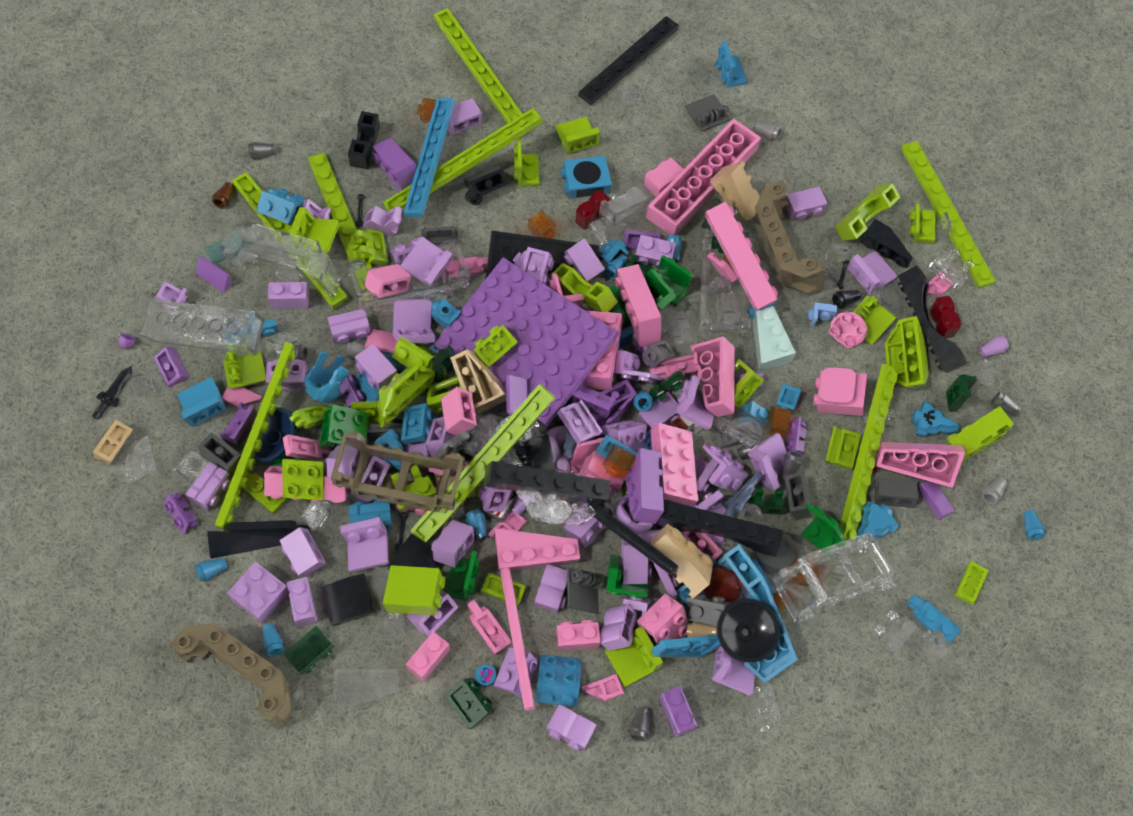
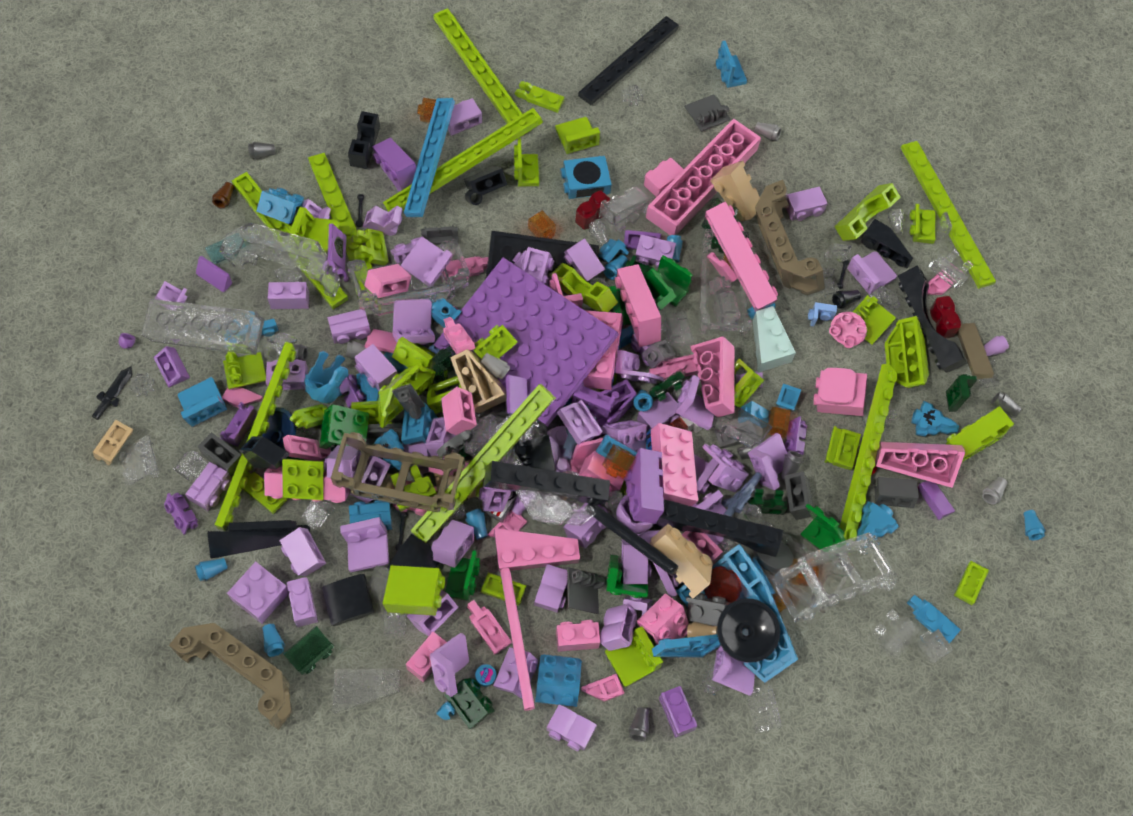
(263, 453): none -> black slope
(337, 252): none -> medium lavender flag
(409, 400): none -> dark grey hinge
(444, 710): none -> dark azure hinge
(448, 661): none -> lavender bracket
(457, 336): none -> bright pink hinge
(495, 365): none -> light grey cone
(539, 96): none -> lime hinge
(897, 219): none -> clear cone
(974, 351): none -> dark tan tile

